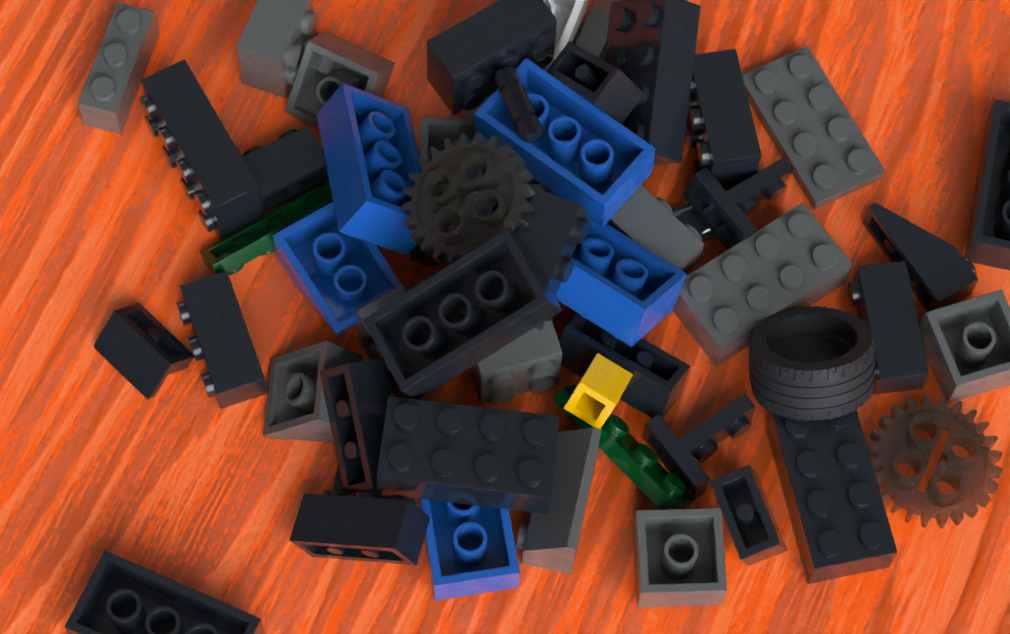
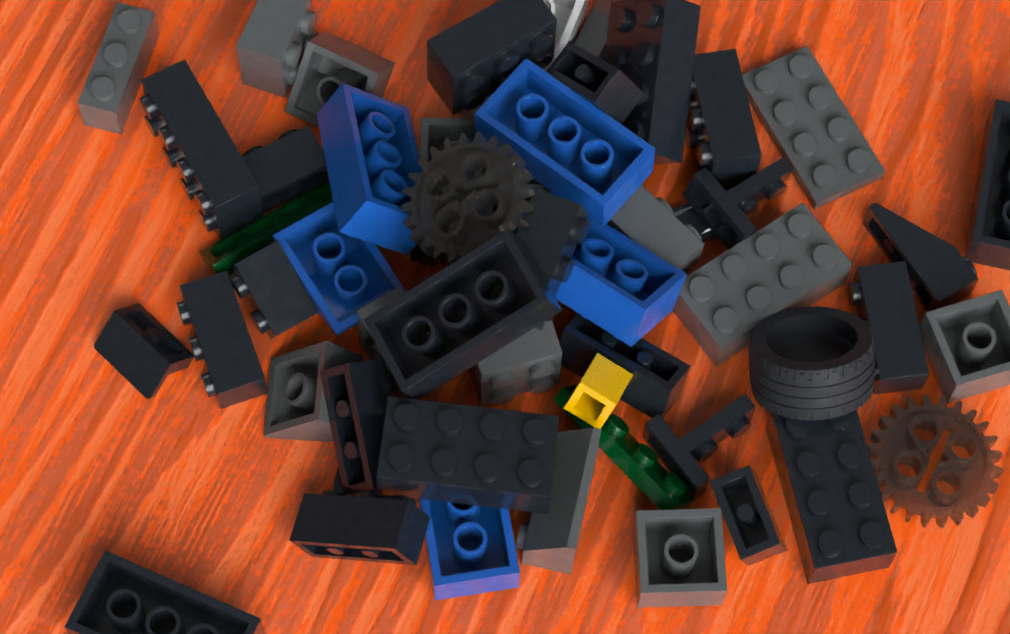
(272, 290): none -> black brick
(518, 104): black axle -> none

